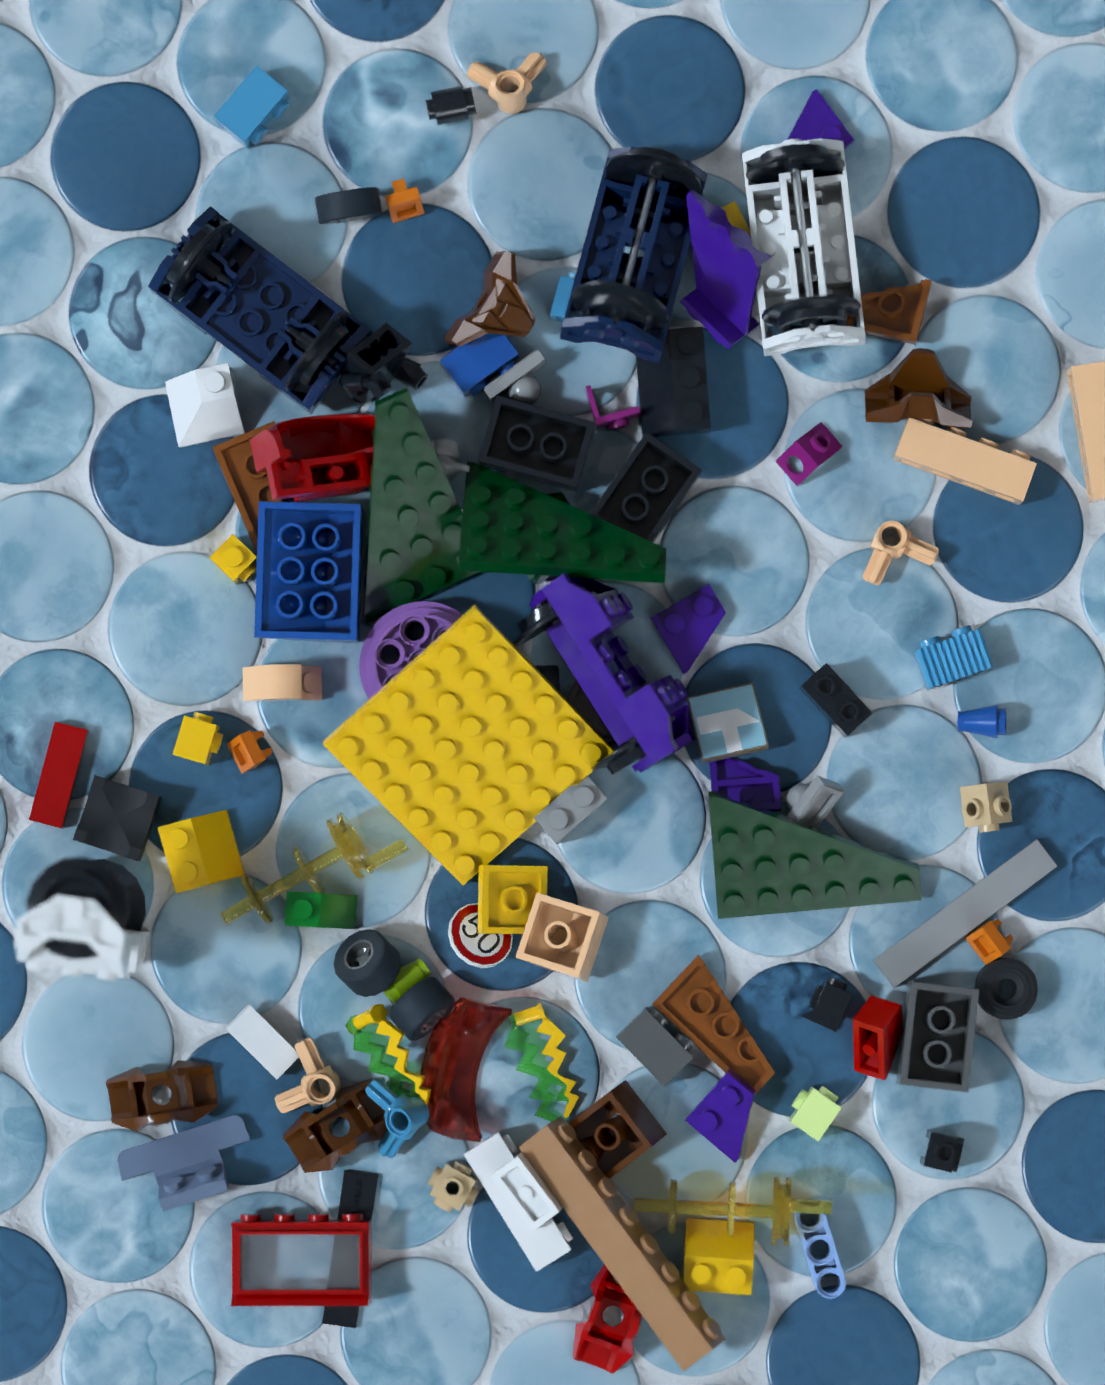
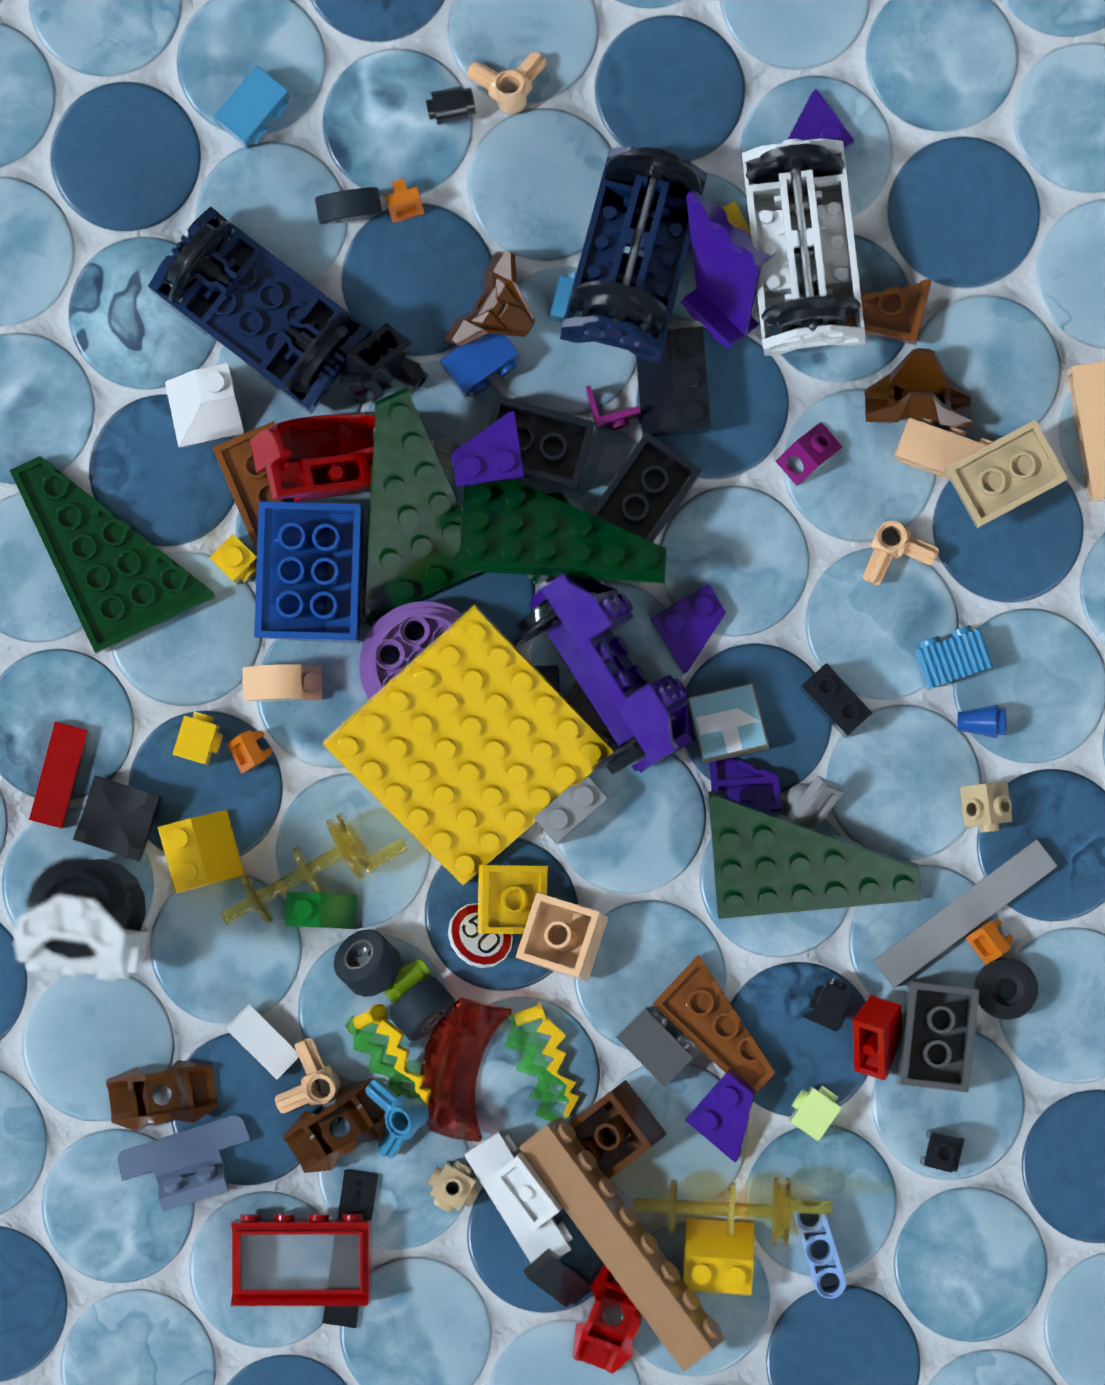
(107, 568): none -> dark green wing
(490, 455): none -> dark purple wing
(518, 381): light grey tile -> none
(557, 1277): none -> black tile
(1006, 473): none -> tan plate

